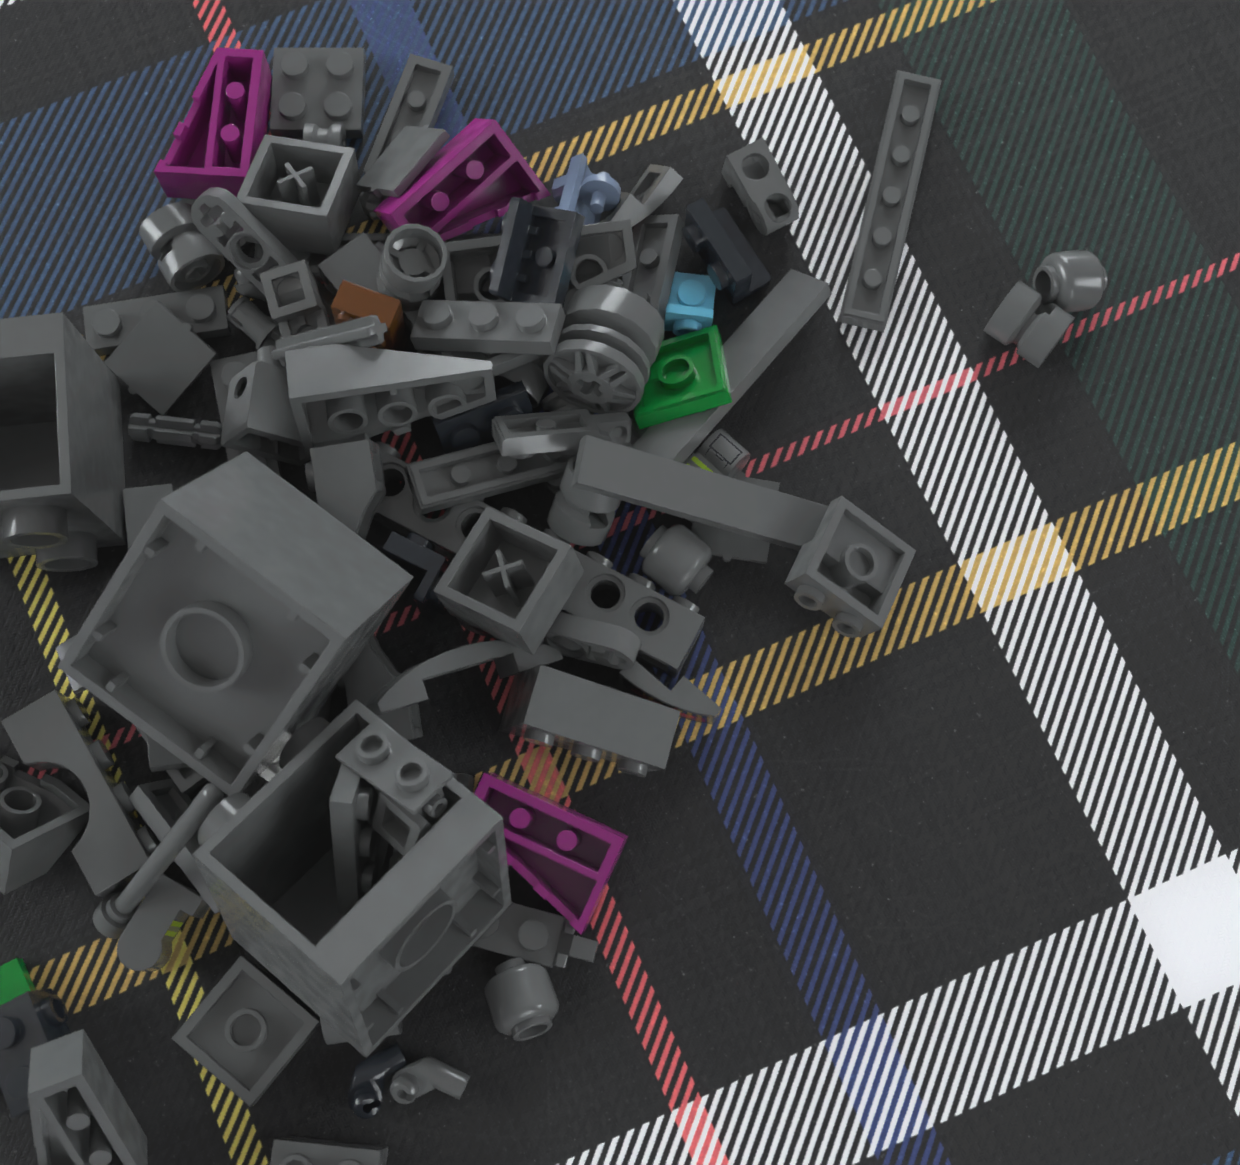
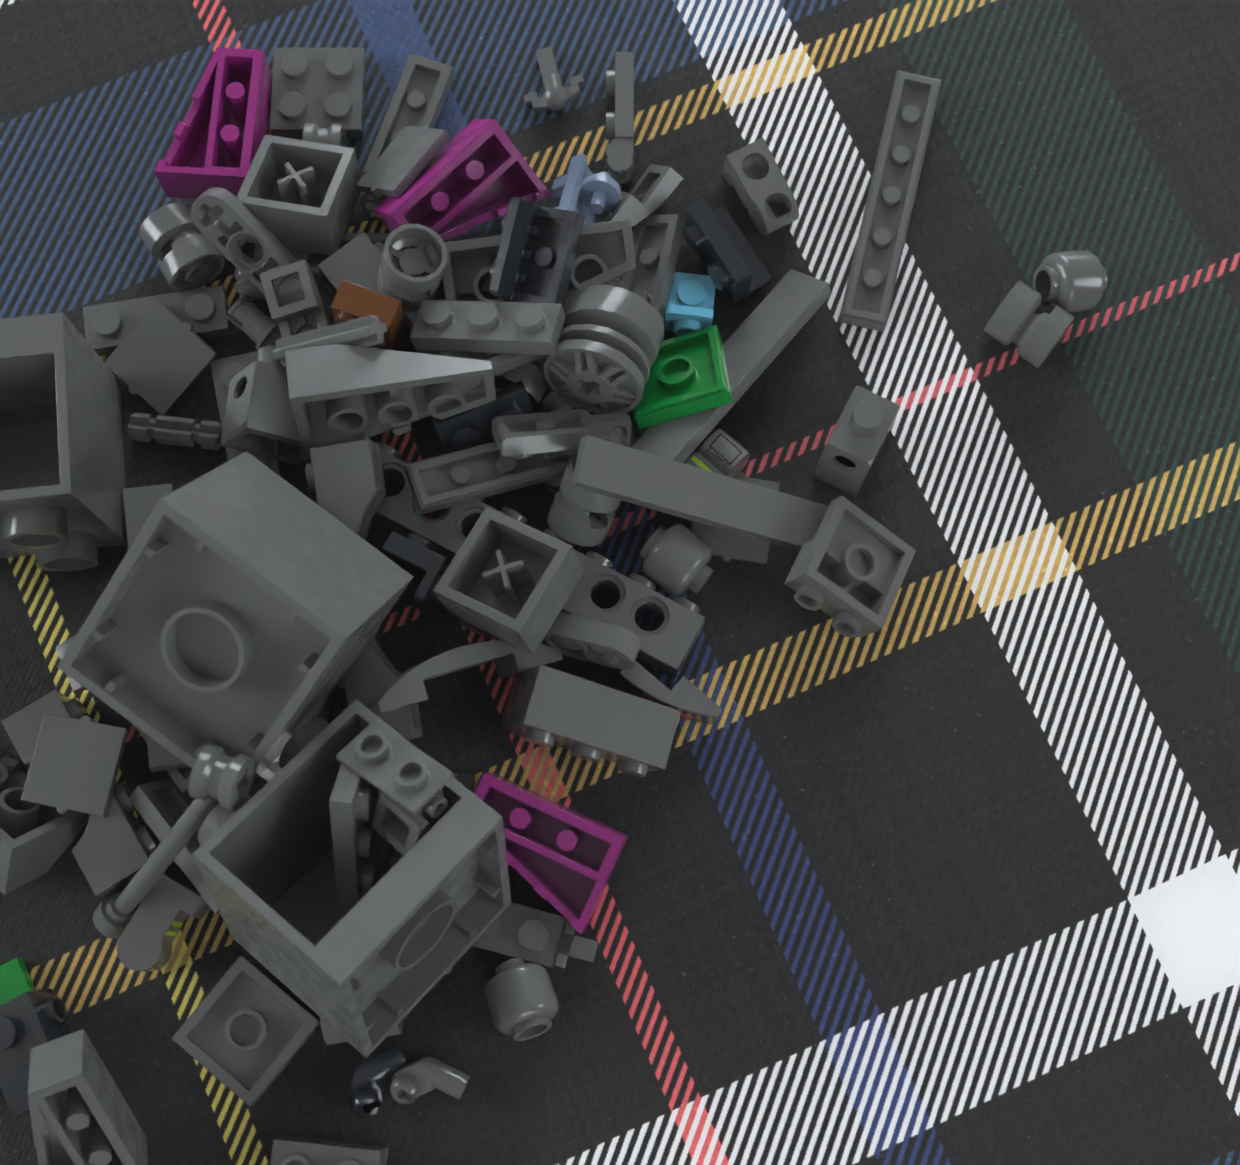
(74, 765): none -> dark grey piece
(221, 777): none -> dark grey wheel
(555, 95): none -> dark grey piece
(621, 122): none -> dark grey hinge
(857, 437): none -> dark grey torso

